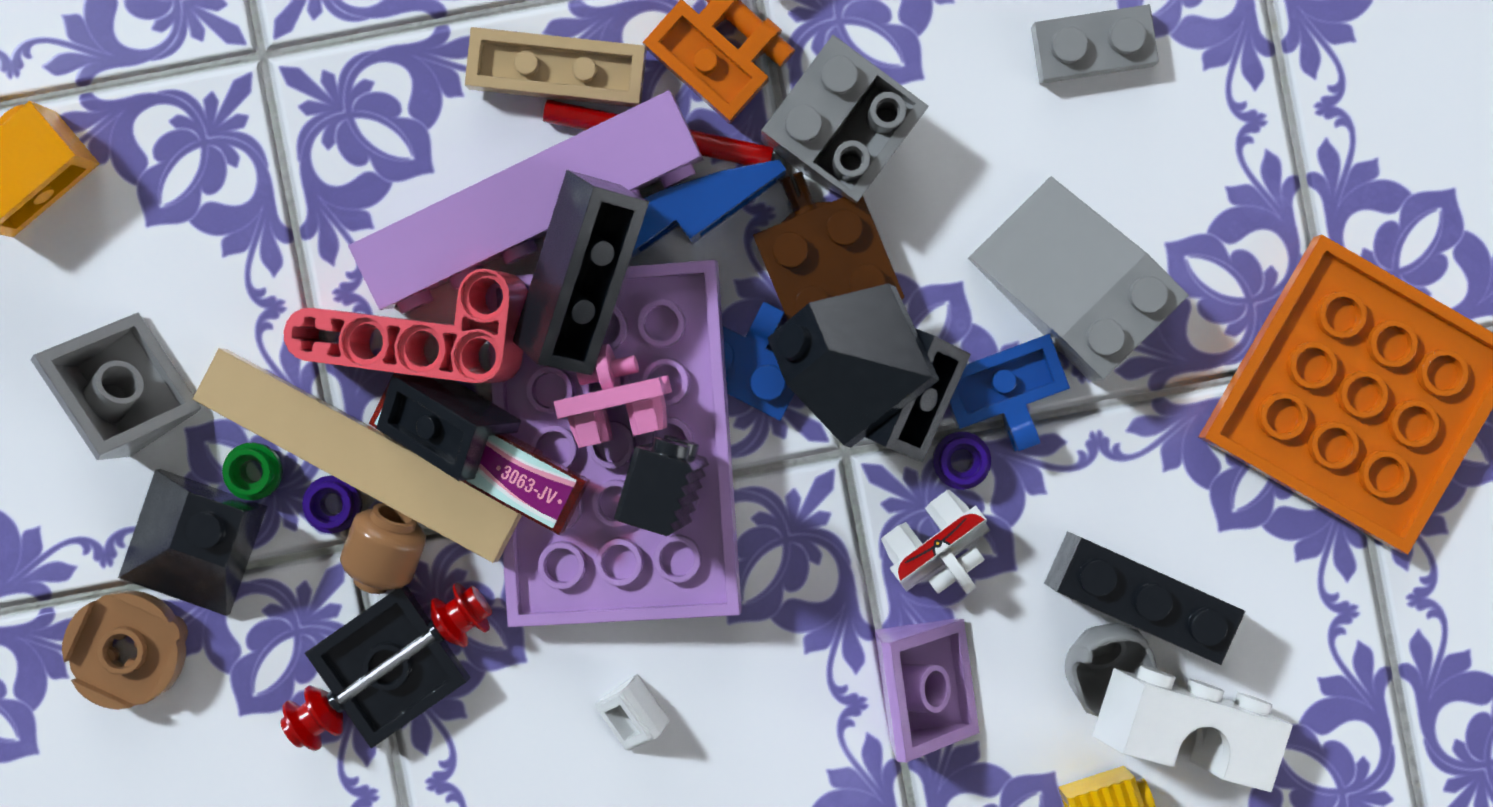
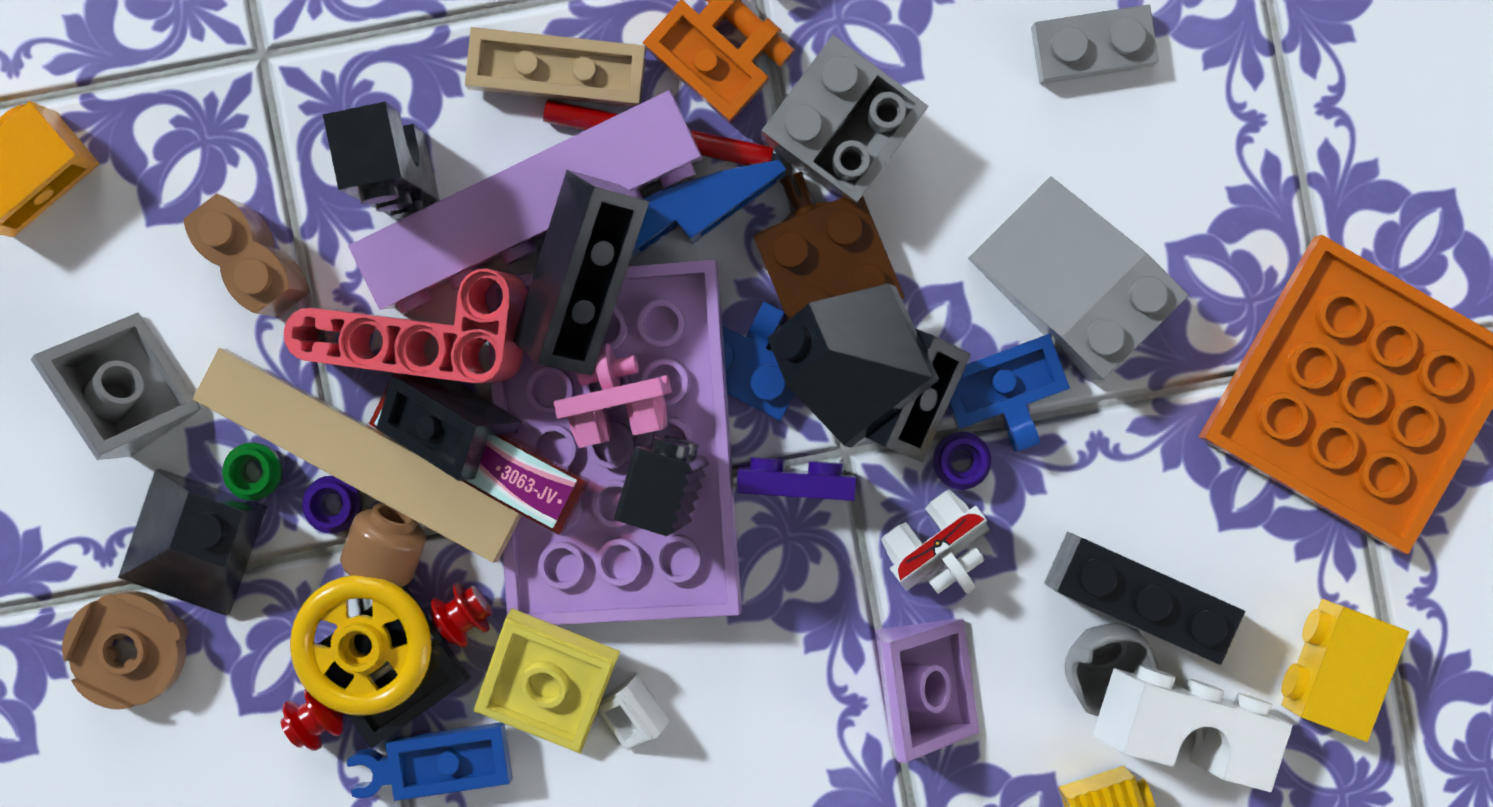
(244, 248): none -> medium nougat brick
(362, 694): none -> yellow plate
(381, 159): none -> black arch
(437, 762): none -> blue plate
(546, 680): none -> light yellow plate
(821, 480): none -> dark purple plate
(1343, 669): none -> yellow brick

